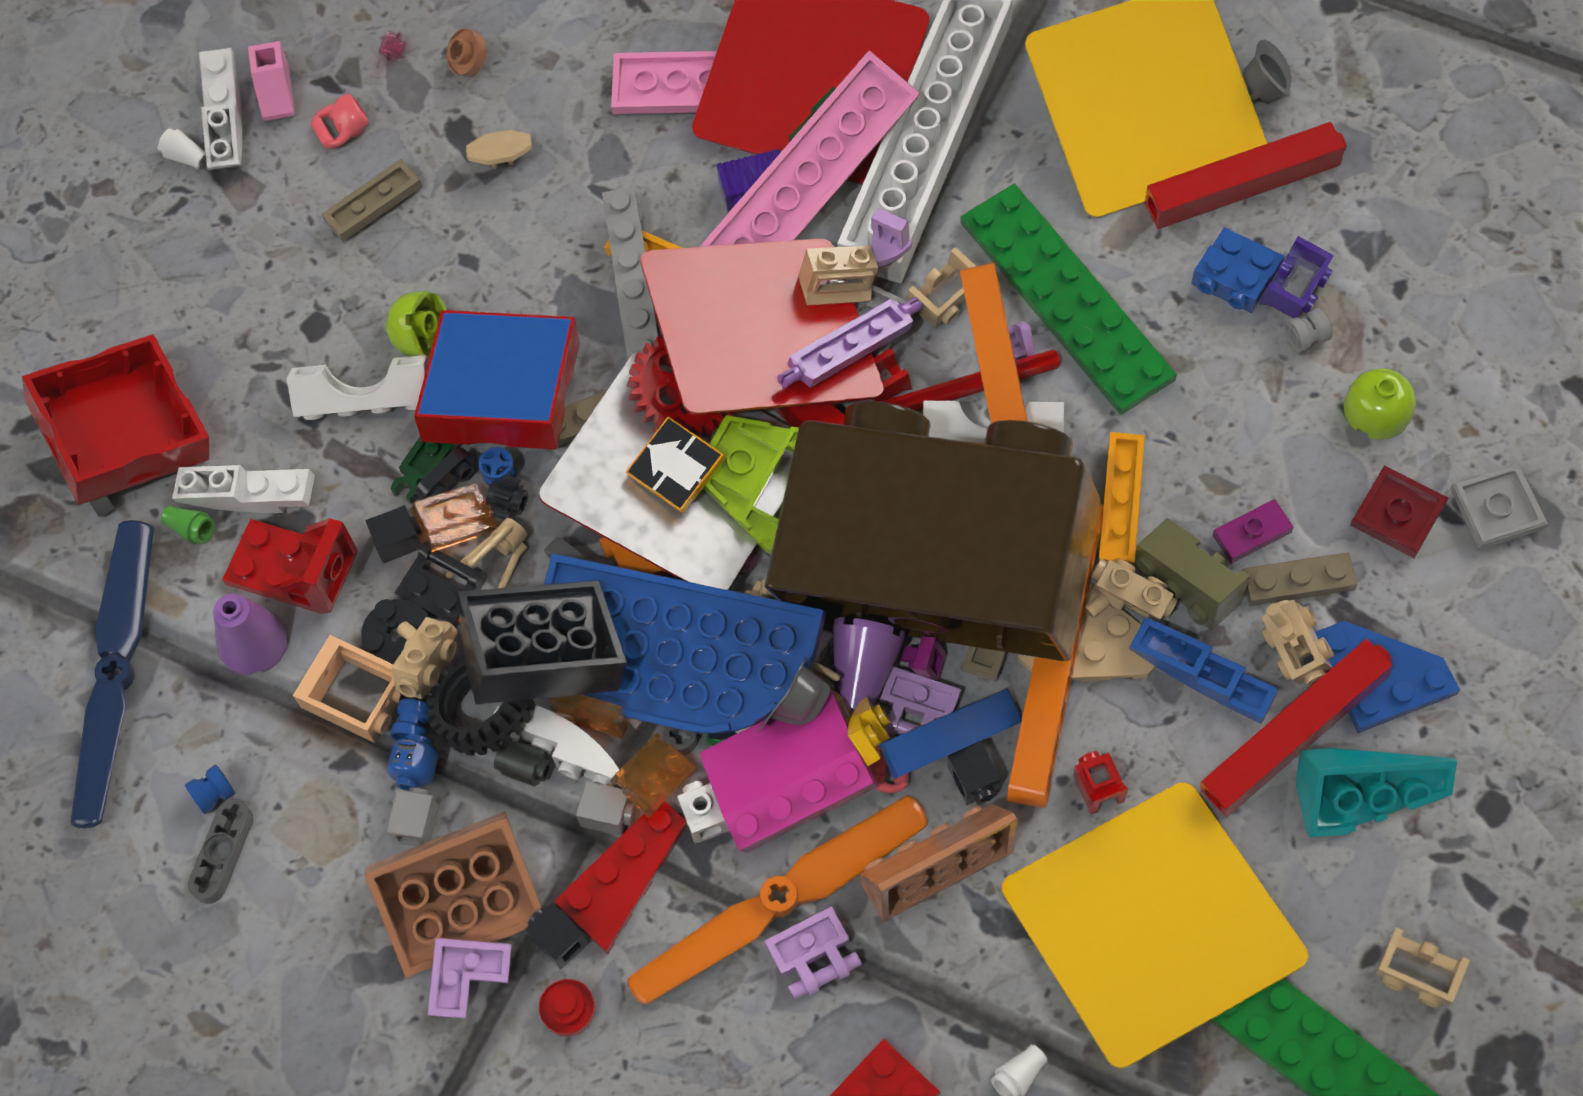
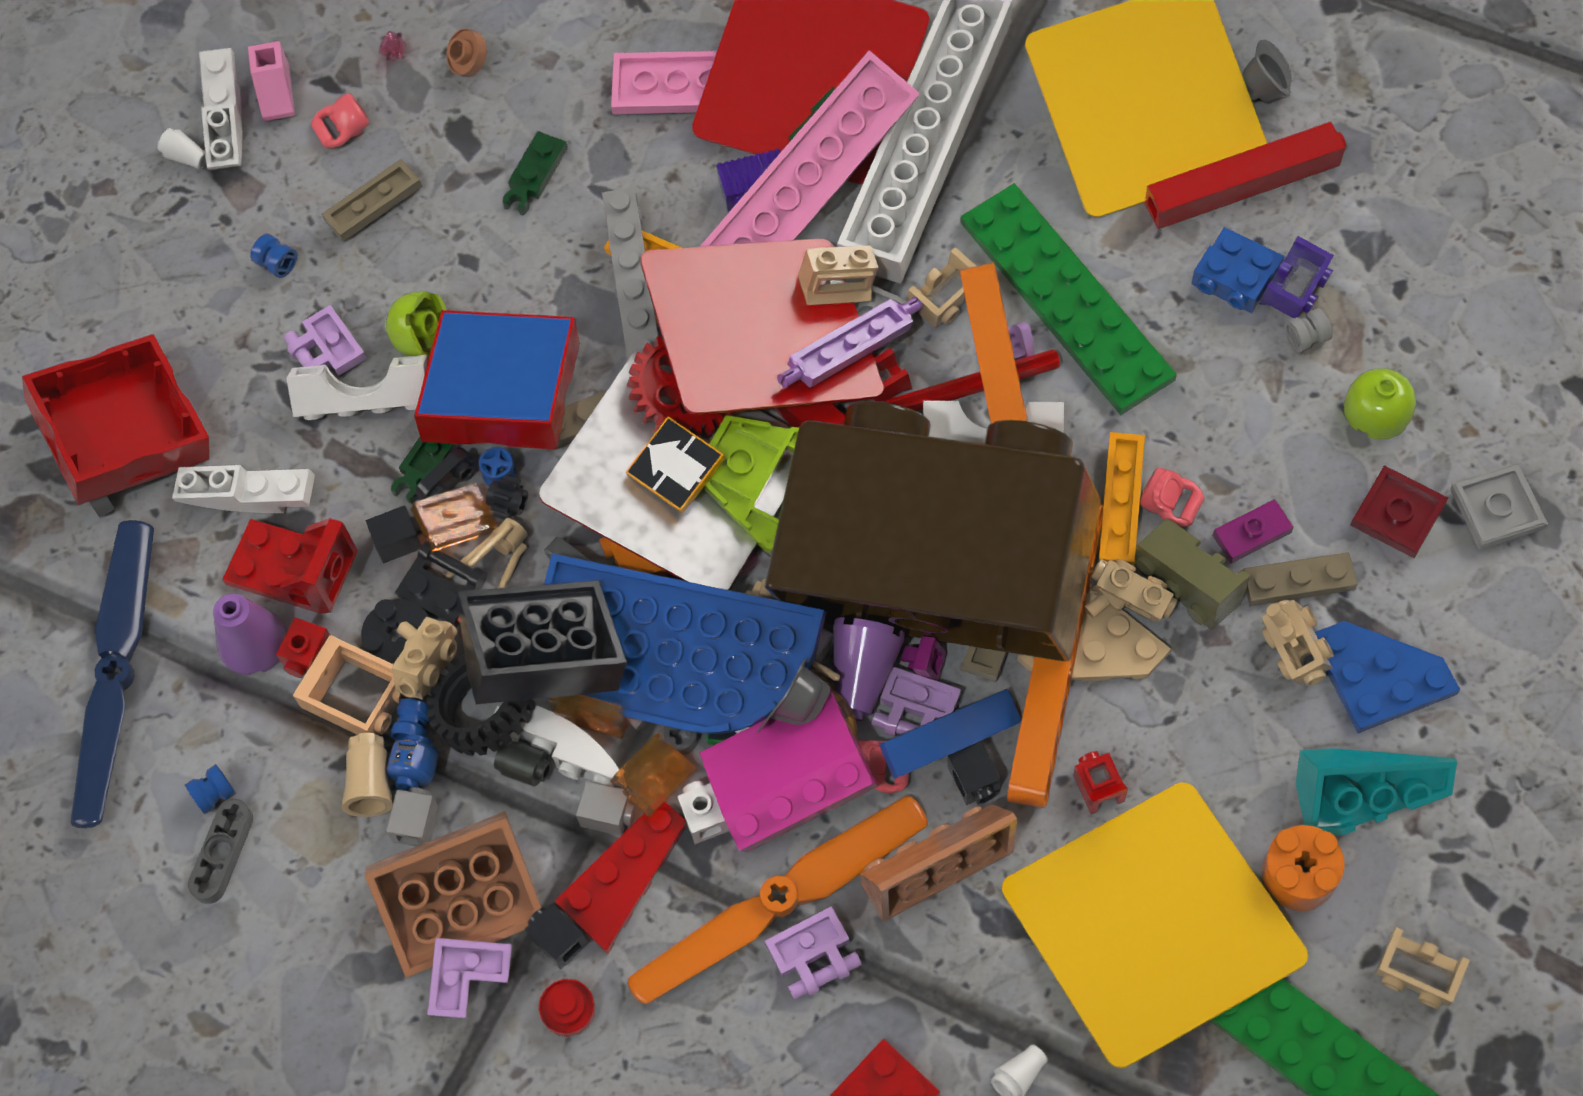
(189, 524): bright green cone -> none
(270, 253): none -> blue wheel
(301, 646): none -> red brick
(331, 337): none -> lavender plate
(366, 780): none -> tan plant
(499, 147): tan piece -> none
(534, 170): none -> dark green plate
(868, 729): yellow slope -> none
(889, 237): lavender tile -> none
(1163, 493): none -> coral piece
(1202, 670): blue slope -> none
(1297, 727): red brick -> none
(1317, 852): none -> orange brick

